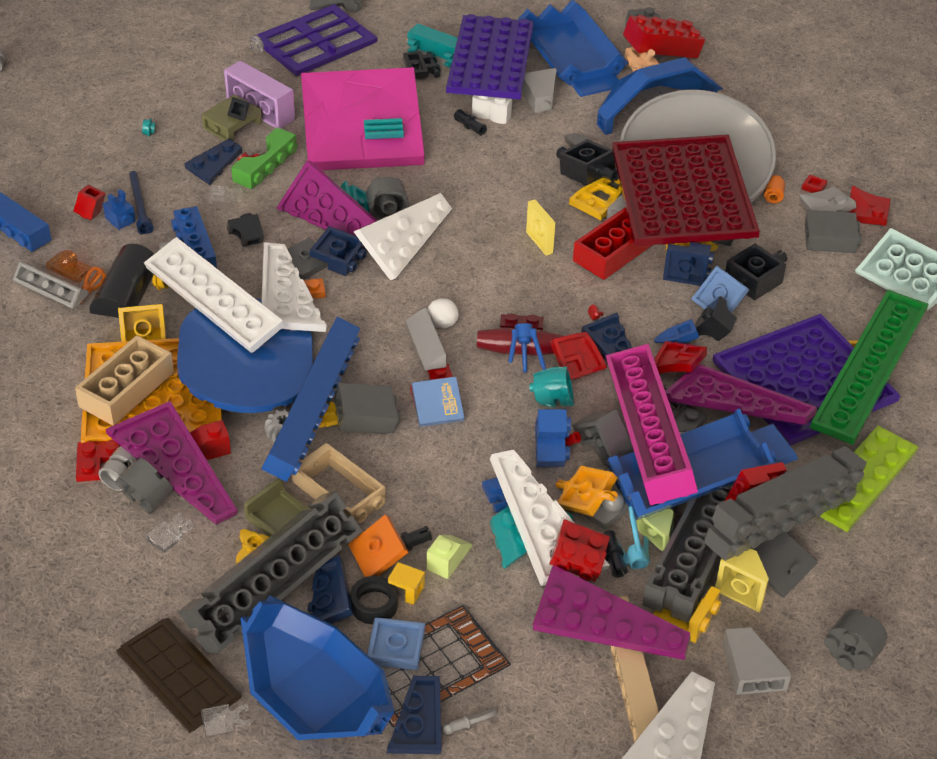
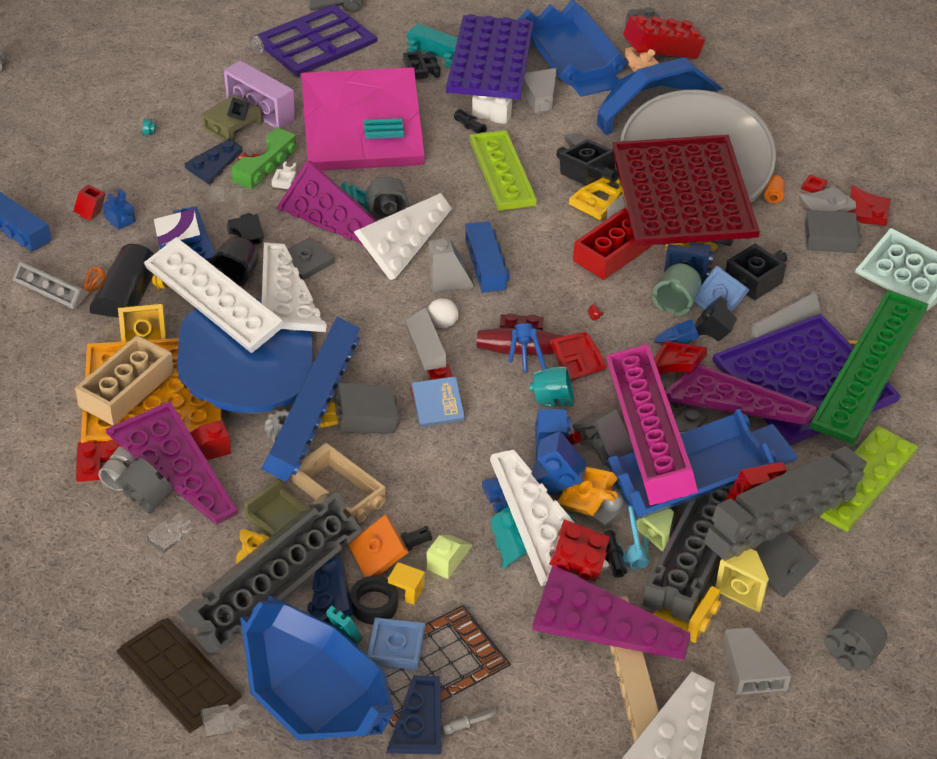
(67, 265): clear orange tile -> none
(144, 224): dark blue piece -> none
(179, 225): none -> tile
(236, 259): none -> black cylinder
(284, 177): none -> white plate
(316, 288): orange plate -> none
(339, 250): dark blue plate -> none
(344, 624): none -> teal tile
(446, 267): none -> light grey slope
(486, 256): none -> blue brick
(502, 170): none -> lime plate
(540, 227): light yellow tile -> none
(558, 464): none -> blue brick
(608, 335): dark blue wing -> none
(677, 289): none -> sand green cylinder
(794, 313): none -> light grey slope

